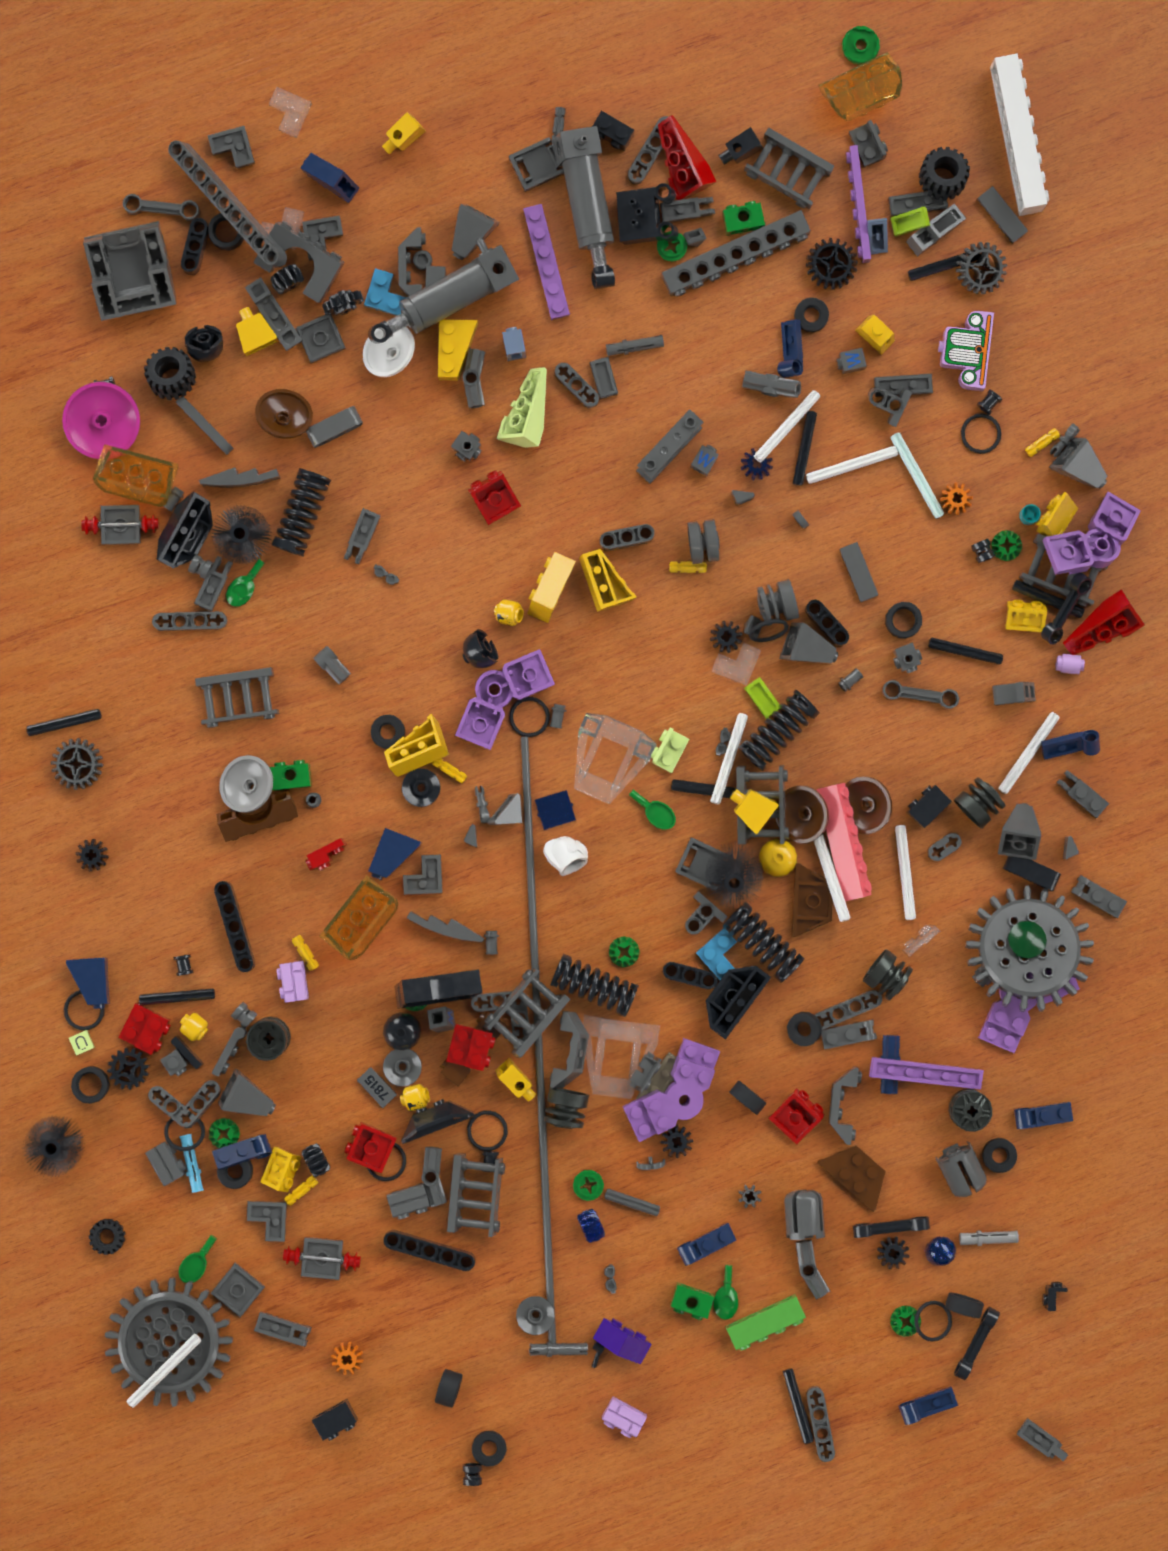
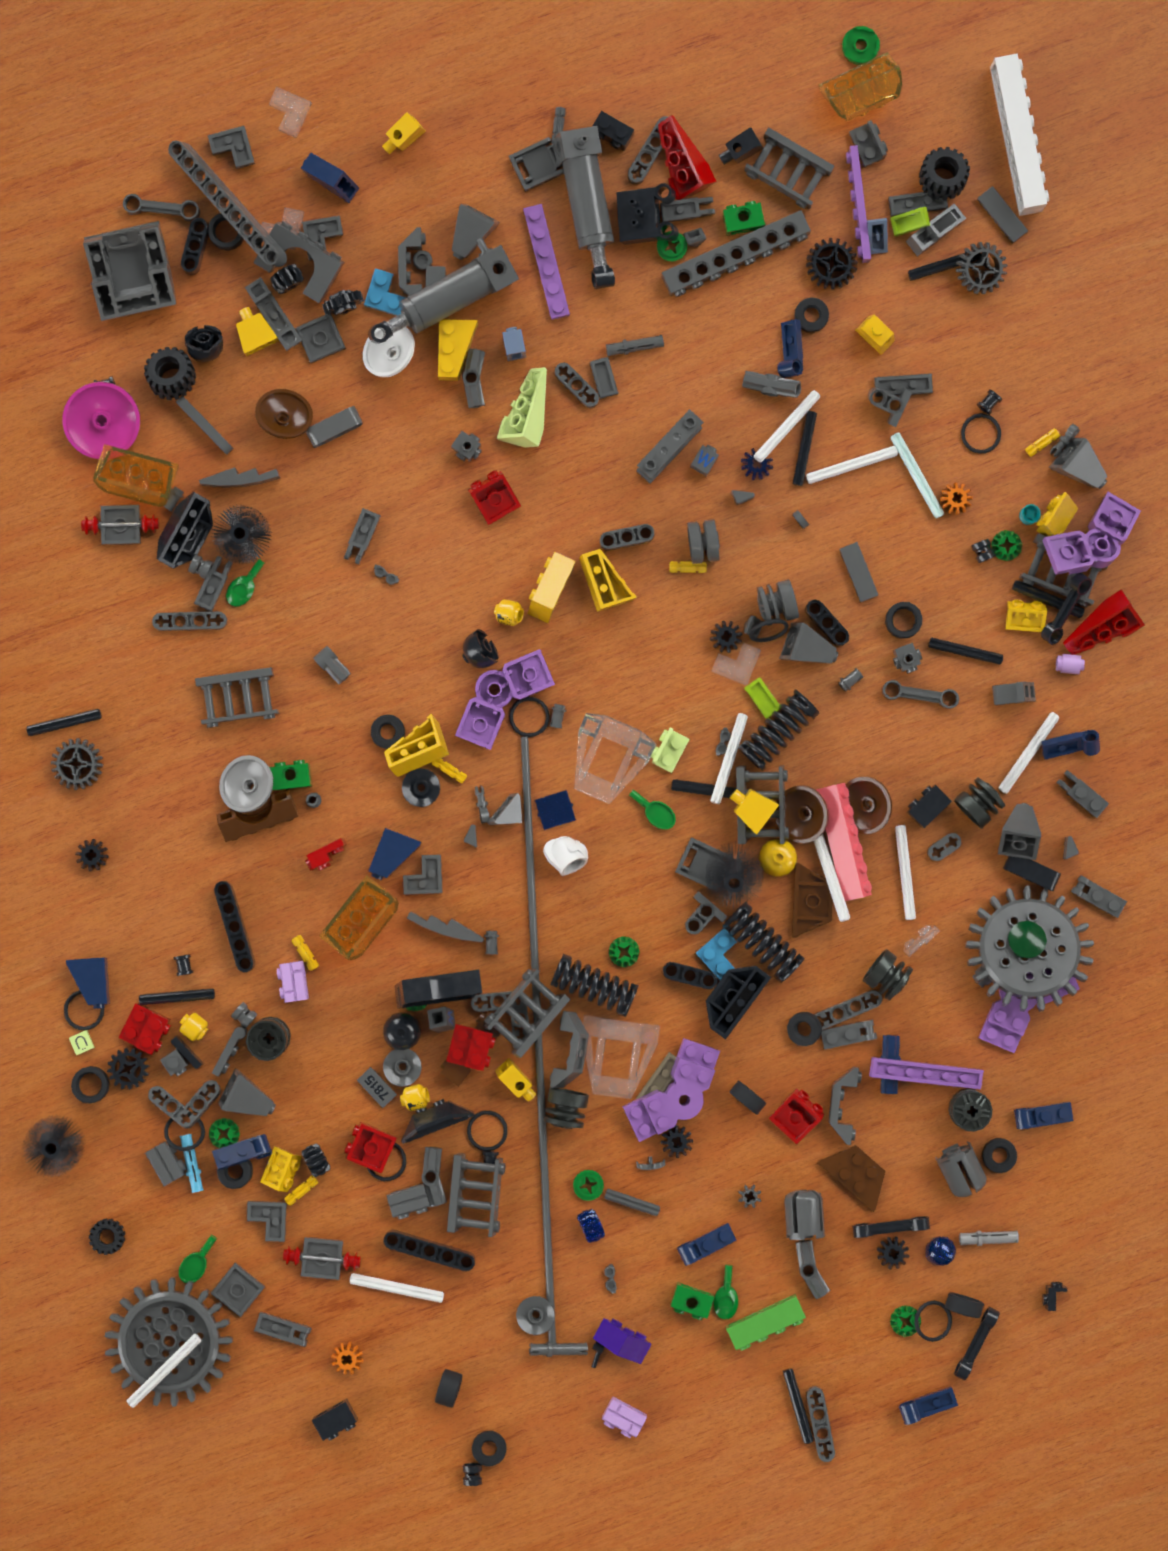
(310, 480): black piece -> none
(395, 1287): none -> white axle
(642, 1079): dark grey hinge -> none
(851, 361): dark grey brick -> none
(968, 349): brick -> none
(1041, 1440): dark grey hinge -> none

